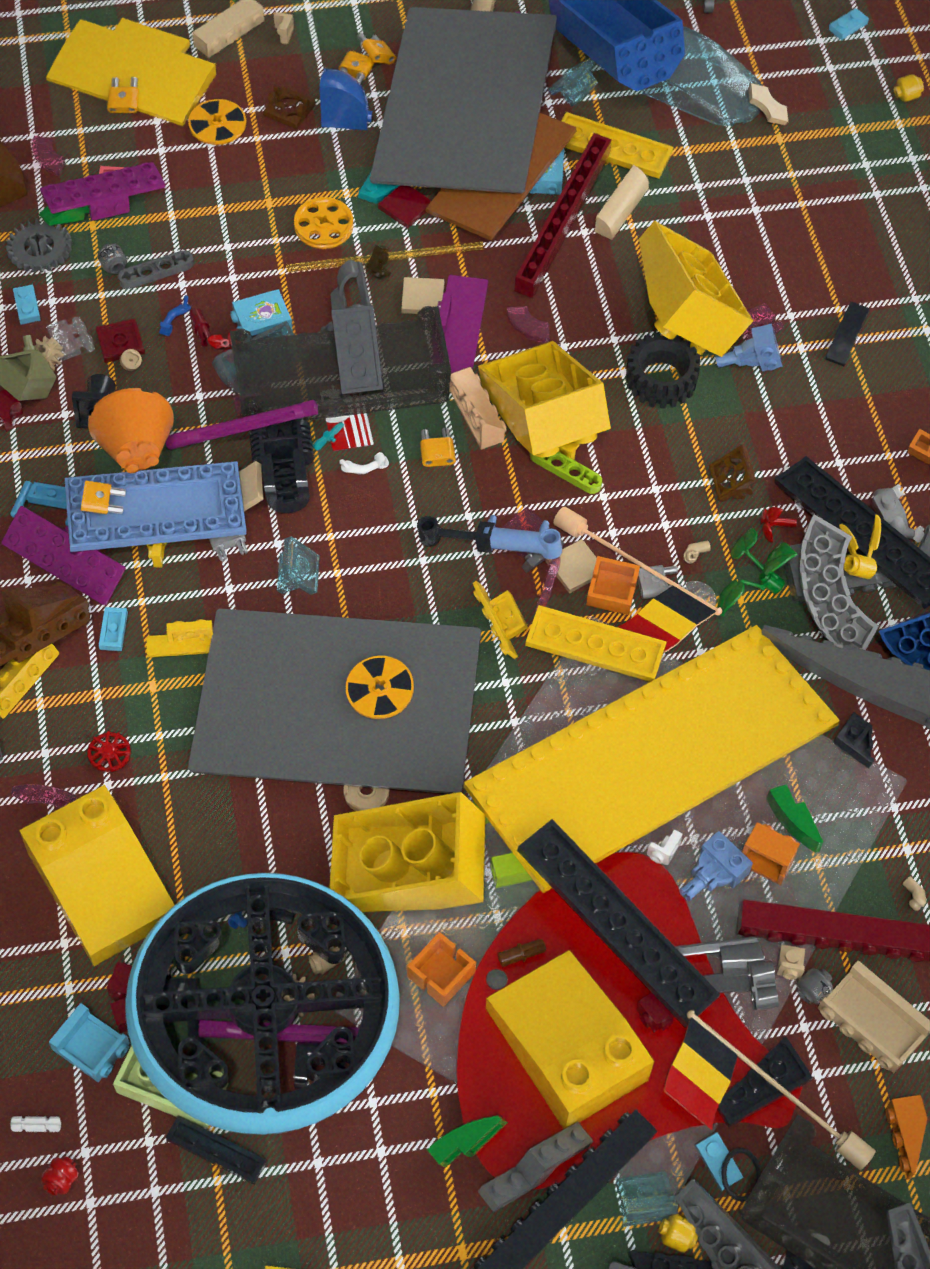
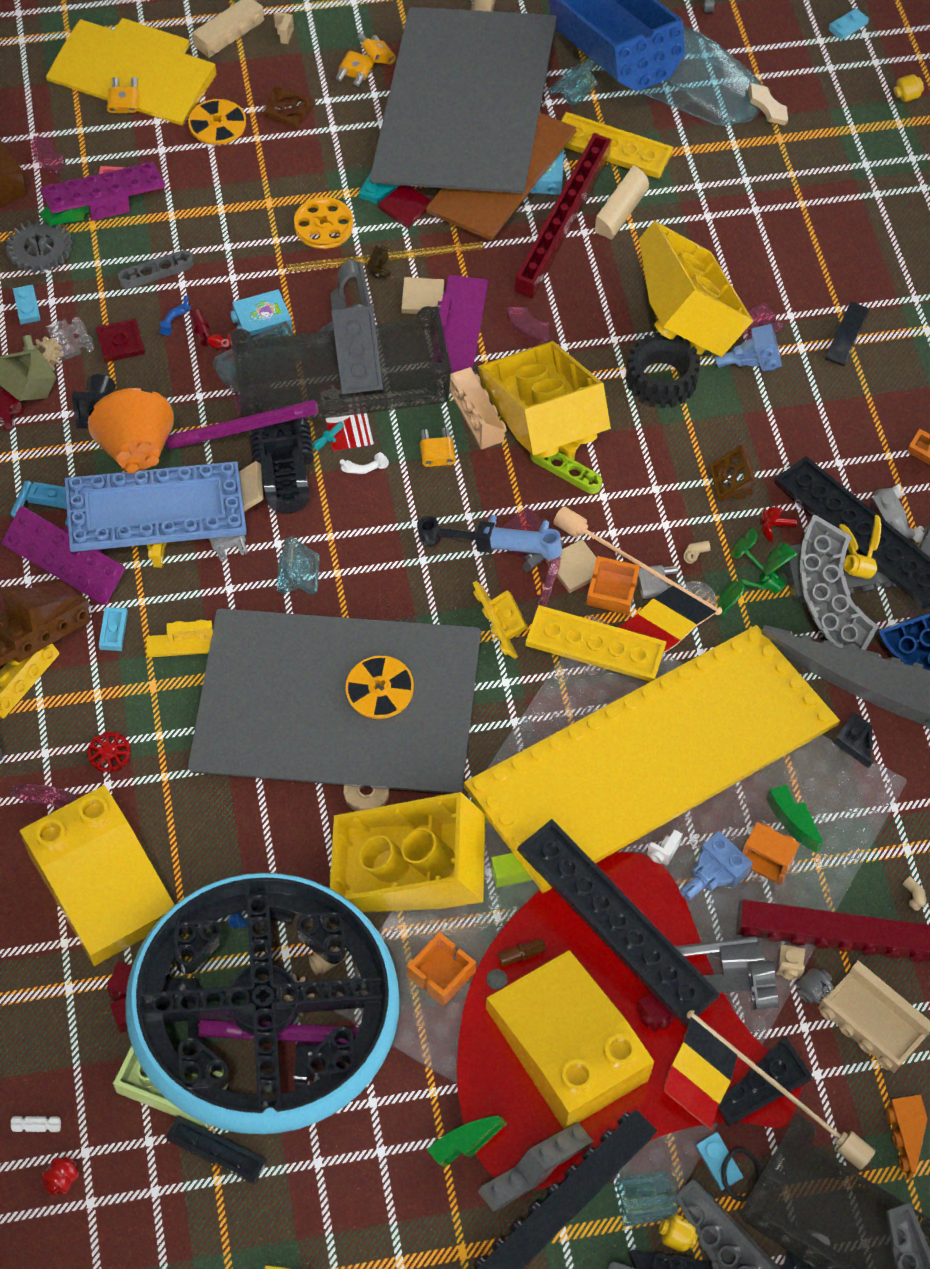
(89, 1043): medium azure panel -> none
(97, 496): light orange piece -> none
(112, 258): dark grey head -> none
(130, 360): tan tile -> none
(343, 101): blue brick -> none

